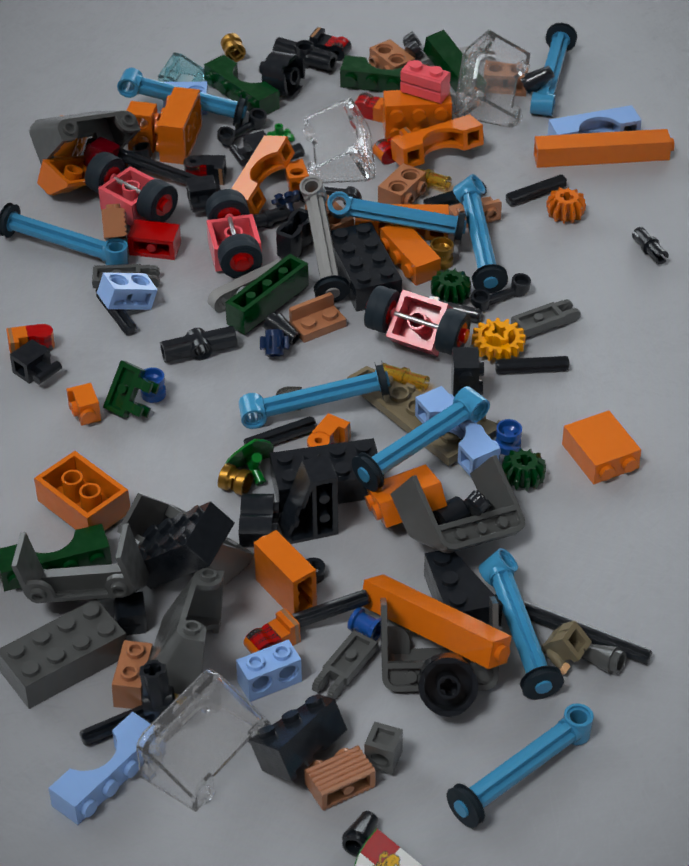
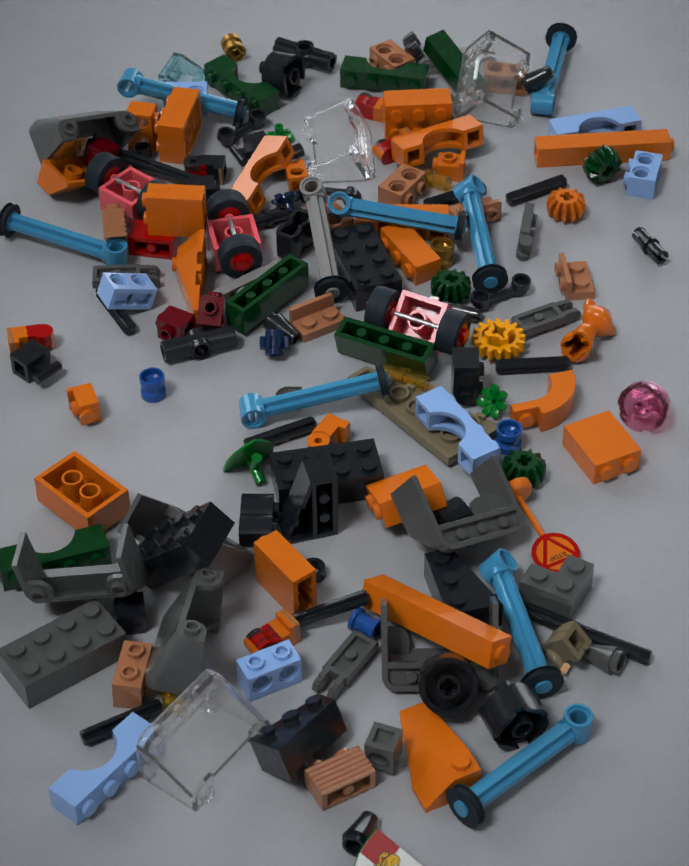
(125, 388): dark green plate -> none
(156, 692): black piece -> none
(174, 209): none -> orange brick
(174, 323): none -> dark red brick
(192, 270): none -> orange wedge
(212, 310): none -> dark red brick
(235, 479): pearl gold wheel -> none
(338, 45): black leg -> none
(381, 344): none -> dark green brick
(425, 81): coral brick -> none
(435, 757): none -> orange wedge
(450, 165): none -> orange brick
(466, 405): dark azure piece -> none
(477, 503): black bar -> none
(493, 401): none -> green plant
(513, 715): none -> black brick
(526, 232): none -> dark grey hinge
(550, 409): none -> orange arch
(550, 548): none -> orange piece
(560, 590): none -> dark grey brick
(574, 279): none -> nougat bracket
(596, 322): none -> orange animal
(602, 164): none -> dark green gear
(643, 174): none -> light blue brick
(644, 405): none -> clear pink cylinder

